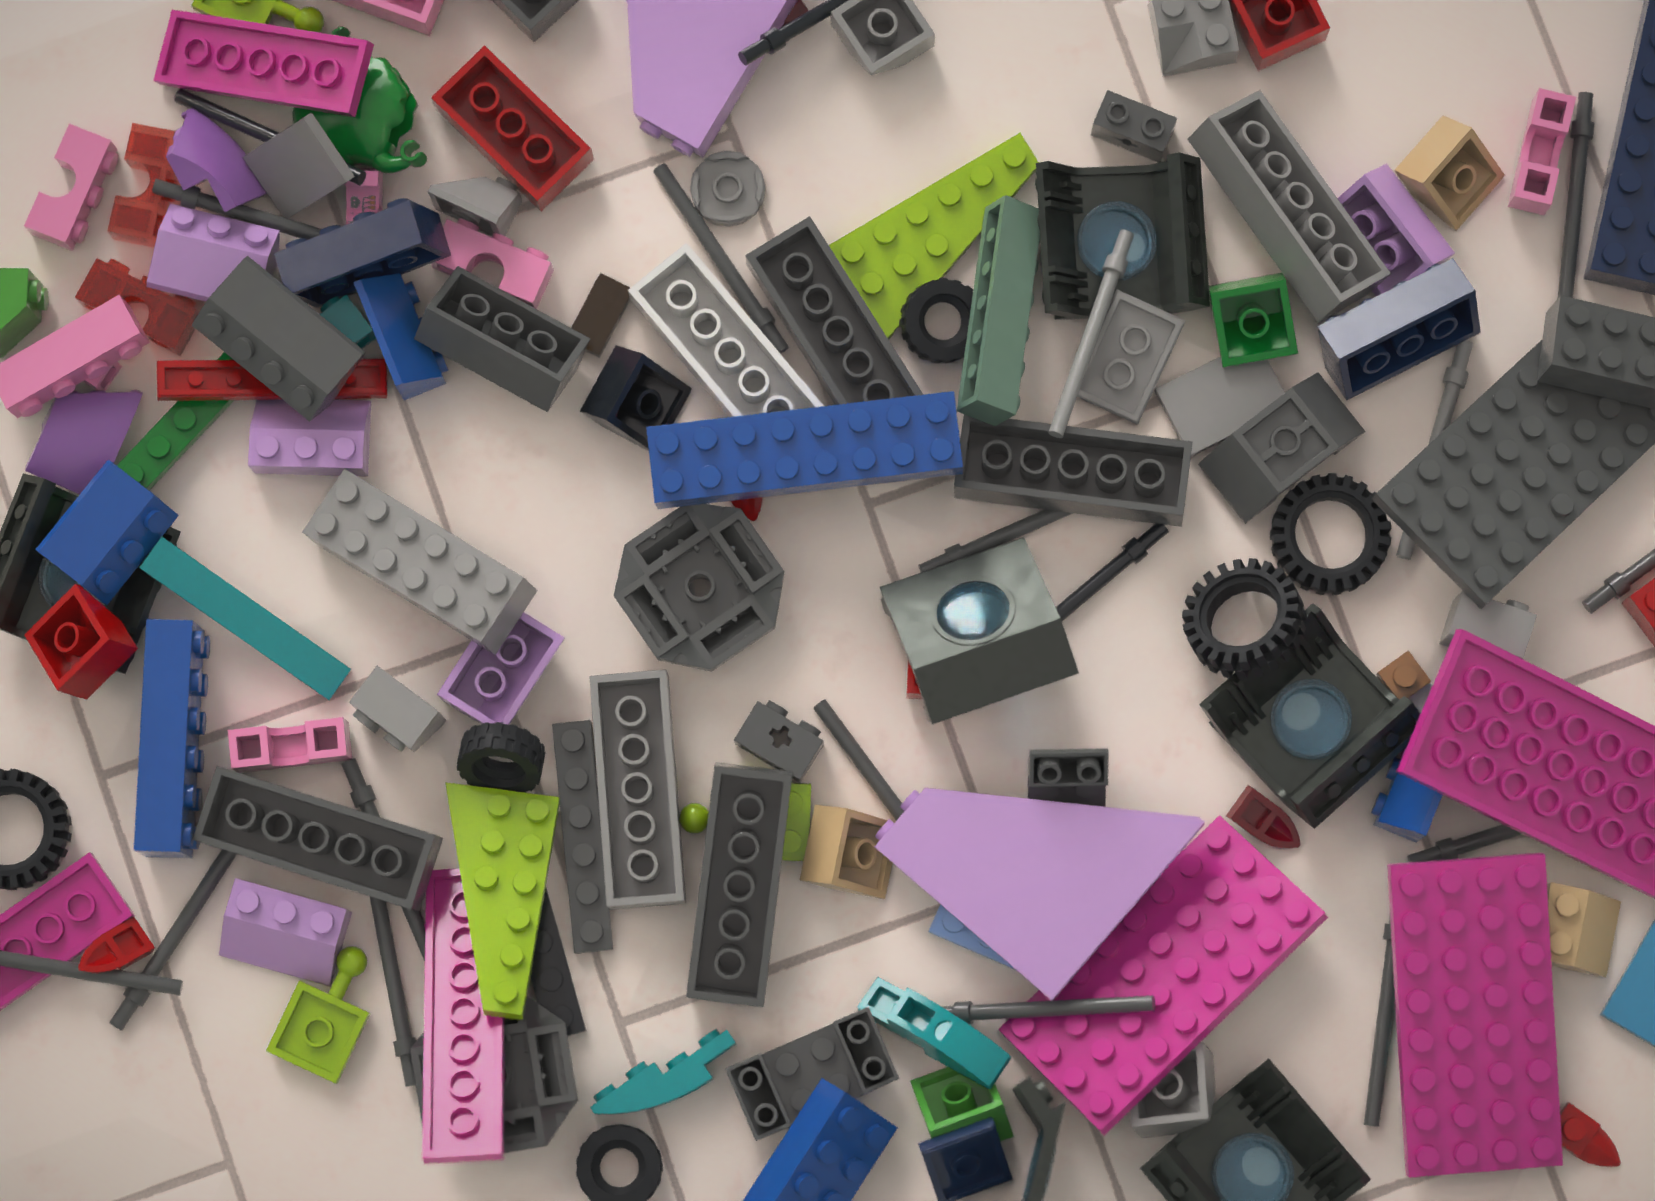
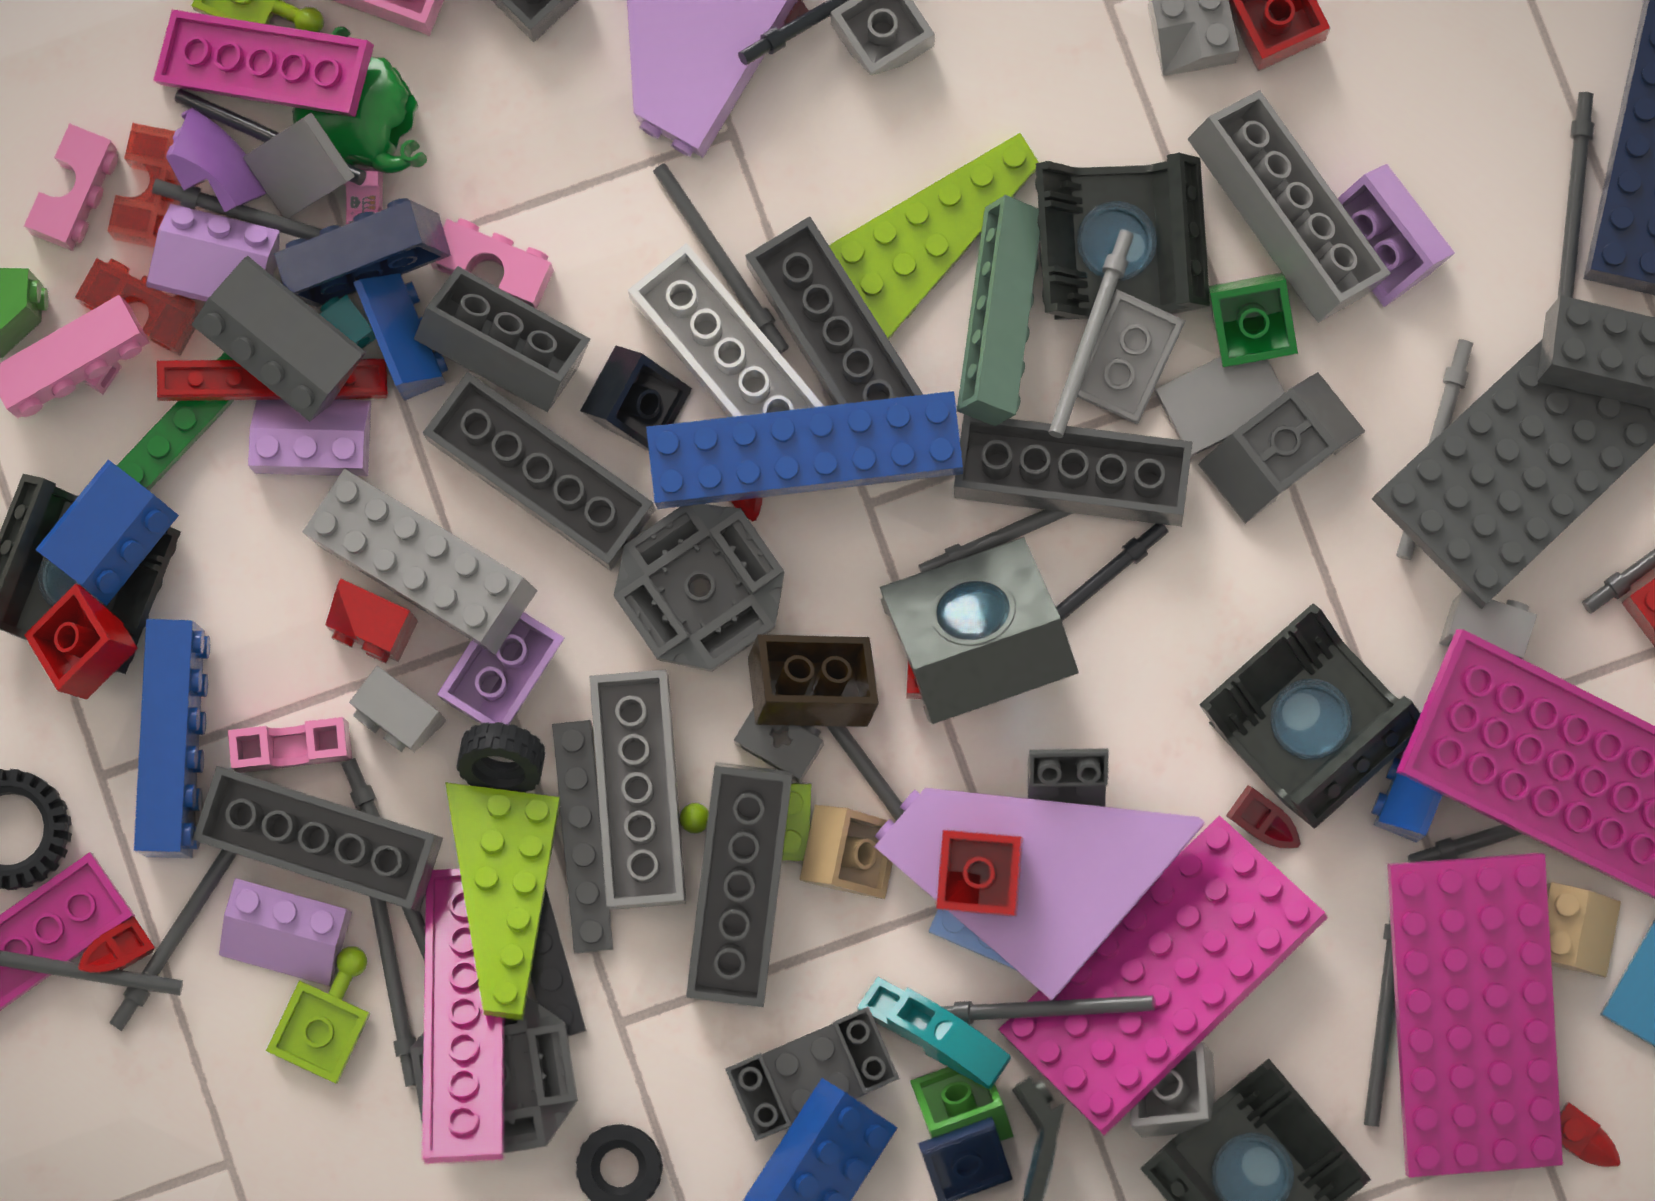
(81, 436): medium lavender slope -> none
(245, 618): teal tile -> none
(369, 621): none -> red slope
(479, 201): light grey slope -> none
(512, 128): red brick -> none
(539, 471): none -> dark grey brick
(602, 312): dark brown tile -> none
(651, 1088): teal slope -> none
(727, 188): light grey tile -> none
(812, 680): none -> dark brown brick
(914, 314): black tyre -> none
(979, 873): none -> red slope
(1133, 126): dark grey brick -> none
(1259, 653): black tyre -> none
(1327, 579): black tyre -> none
(1399, 328): brick -> none
(1403, 676): medium nougat plate -> none
(1450, 171): tan slope -> none
(1540, 151): bright pink arch -> none

